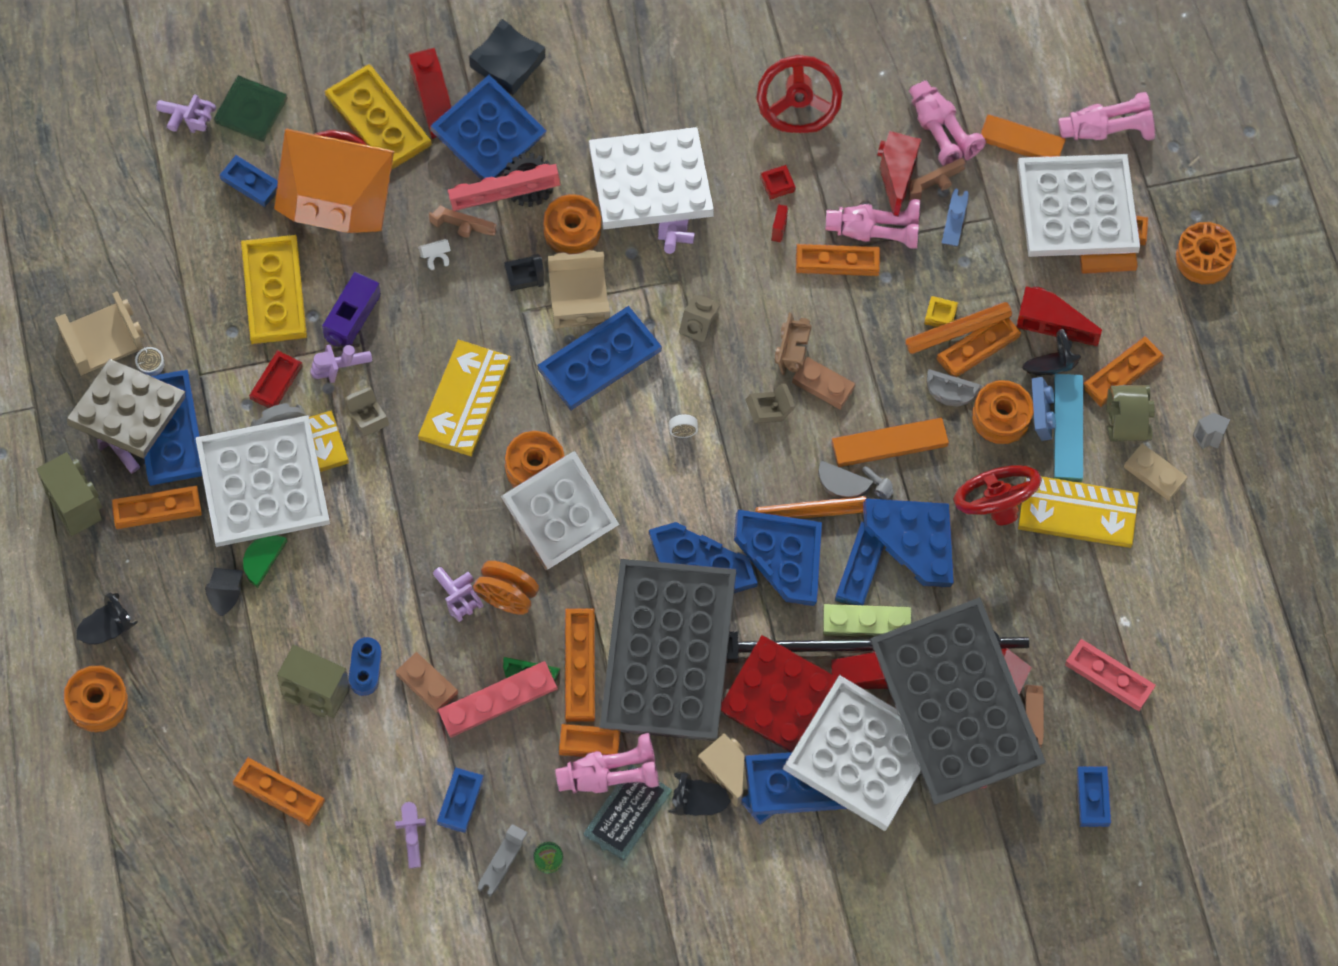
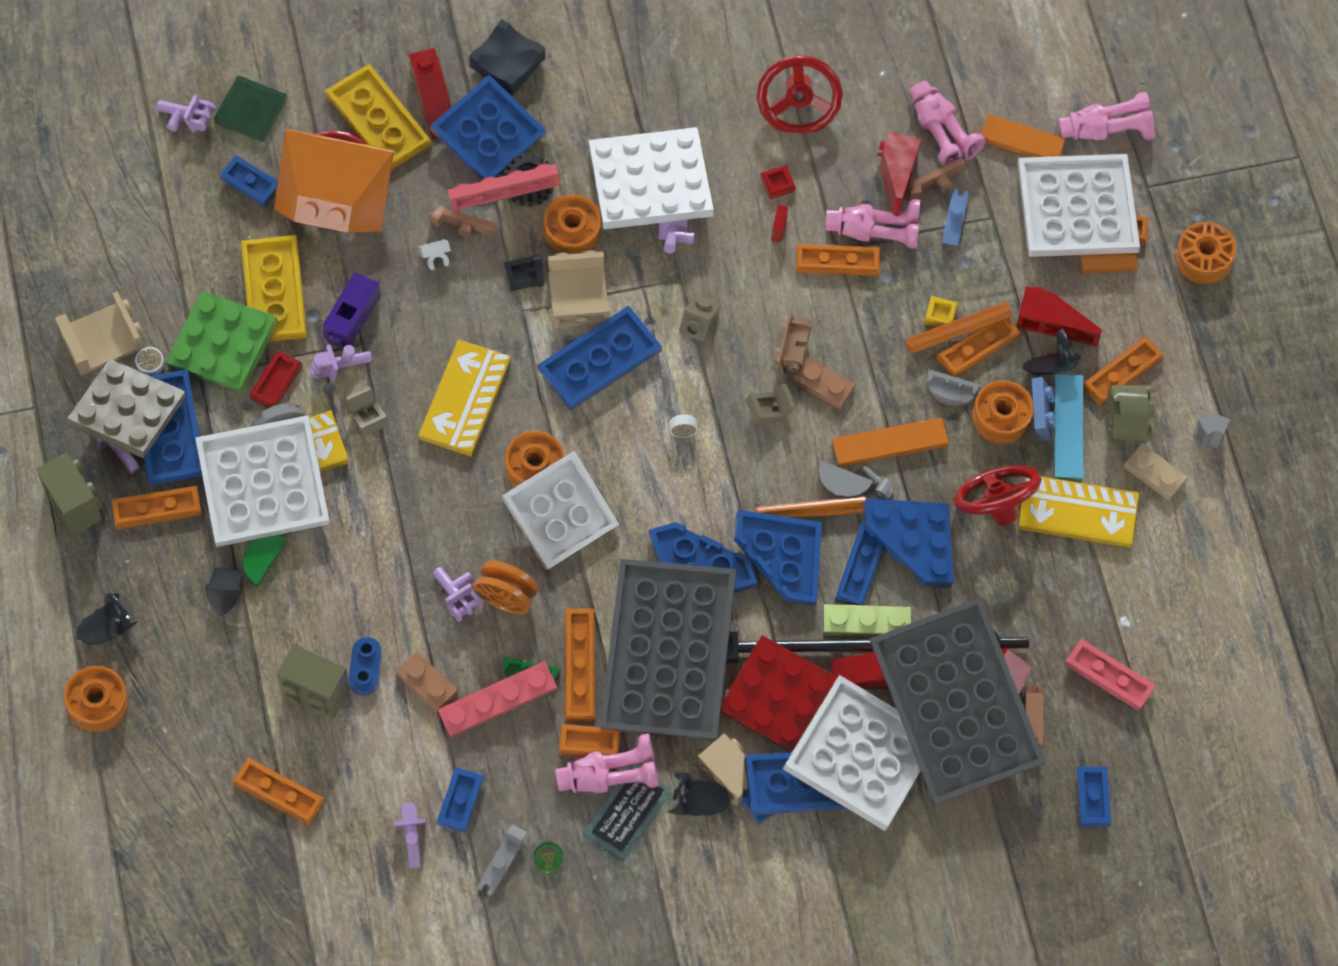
(222, 341): none -> bright green plate

